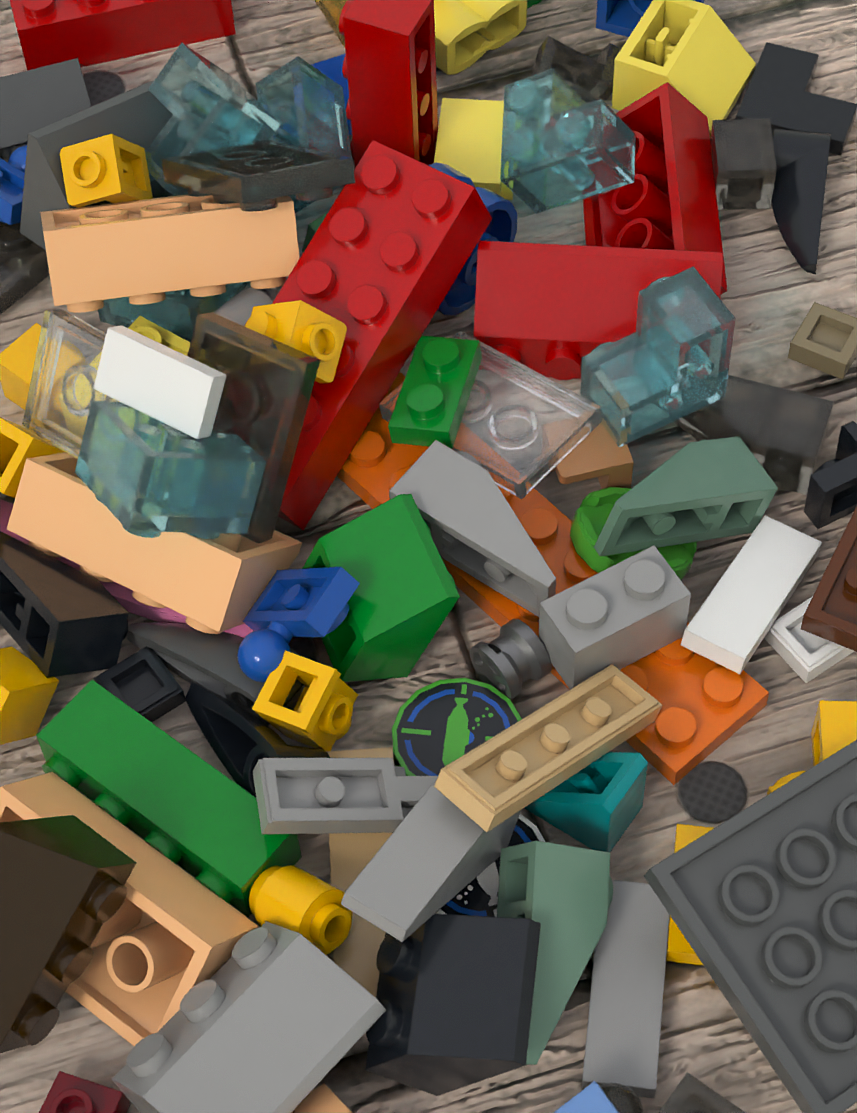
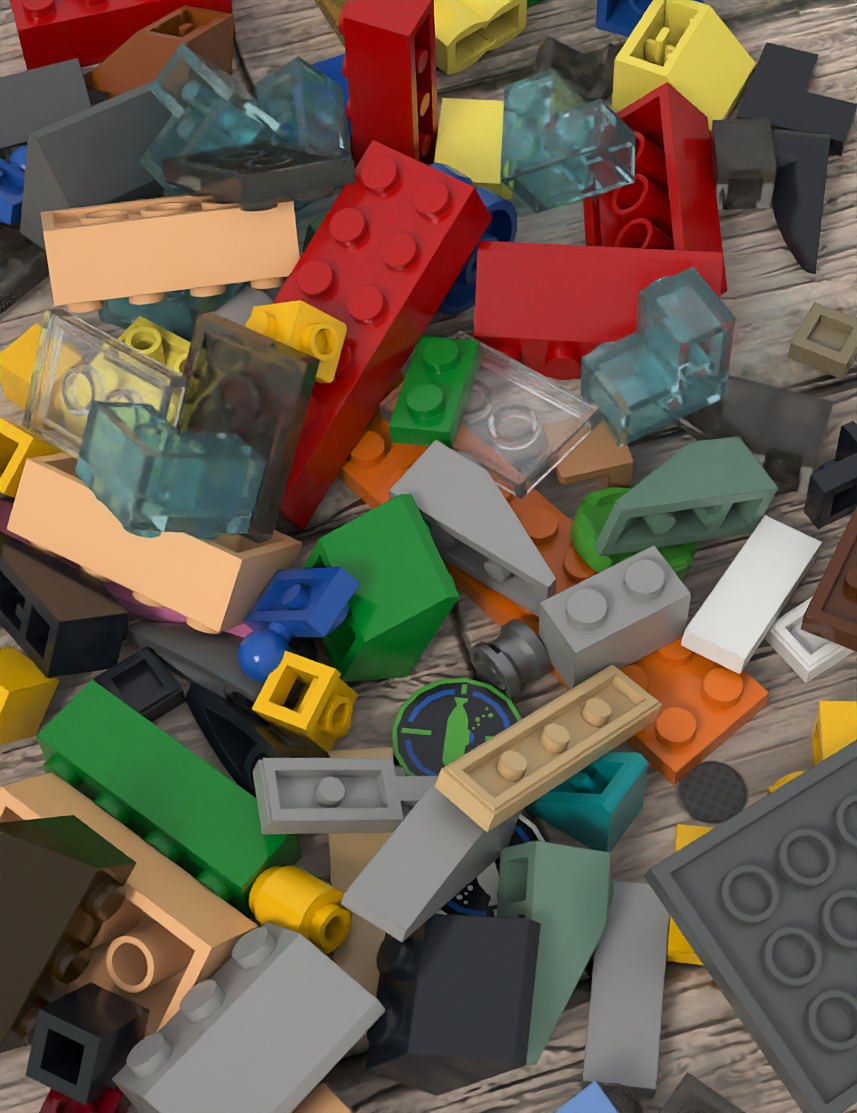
(85, 1041): none -> black brick
(105, 170): yellow bracket -> none
(151, 48): none -> dark orange slope
(159, 382): white tile -> none

